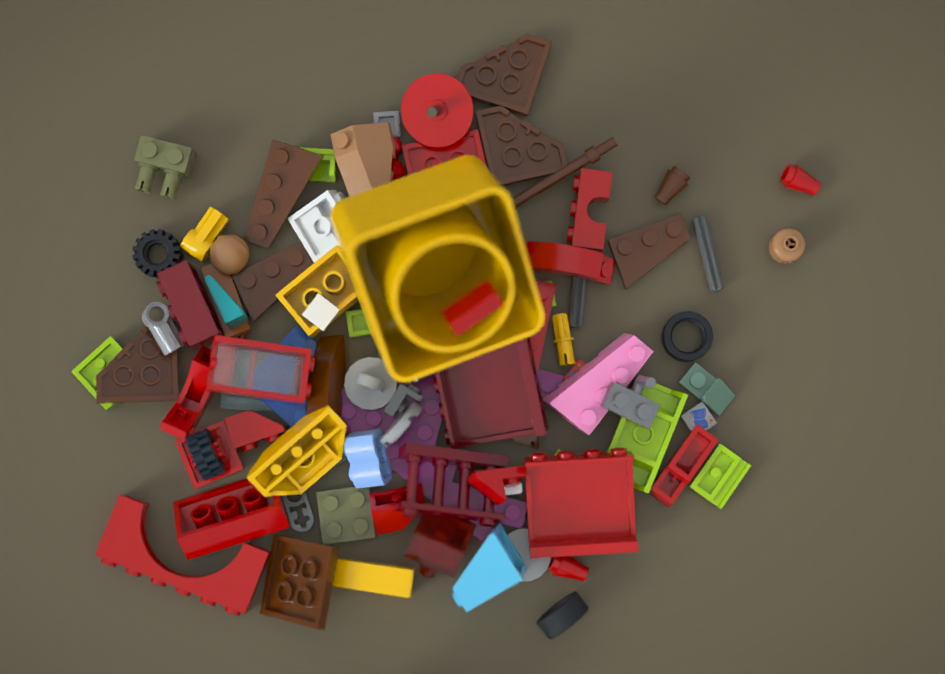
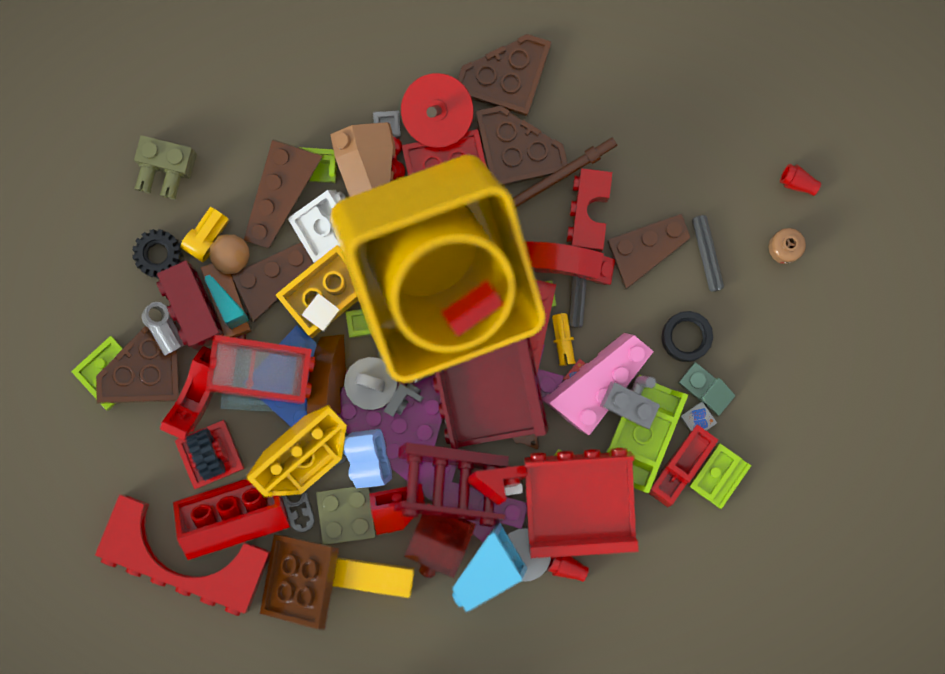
(250, 428): red slope -> none
(400, 424): light grey tile -> none
(562, 615): black tyre -> none
(672, 184): reddish brown cone -> none

